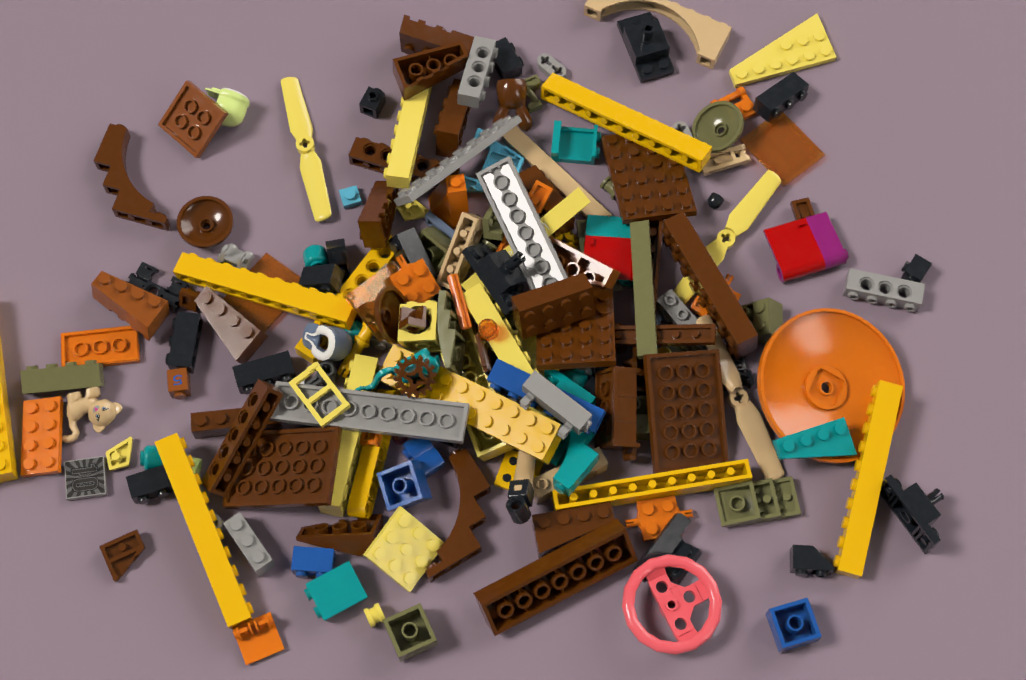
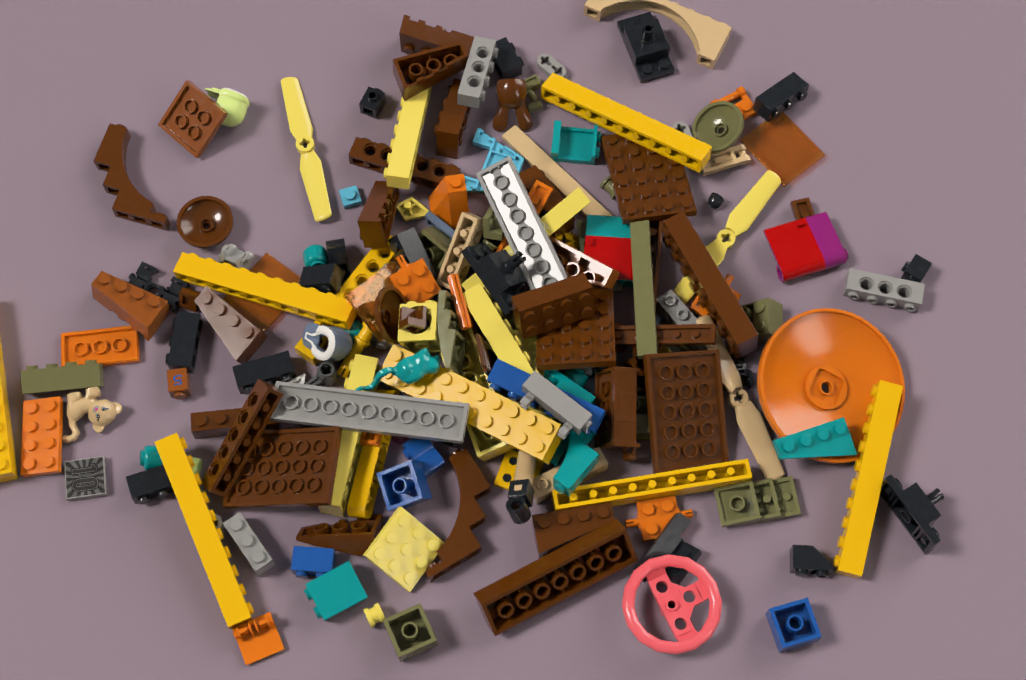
(120, 455): light yellow piece -> none
(122, 553): reddish brown wing -> none
(330, 386): light yellow window -> none
(412, 385): reddish brown gear -> none
(460, 157): light grey piece -> none
(487, 326): clear orange wheel -> none
(794, 51): light yellow wing -> none

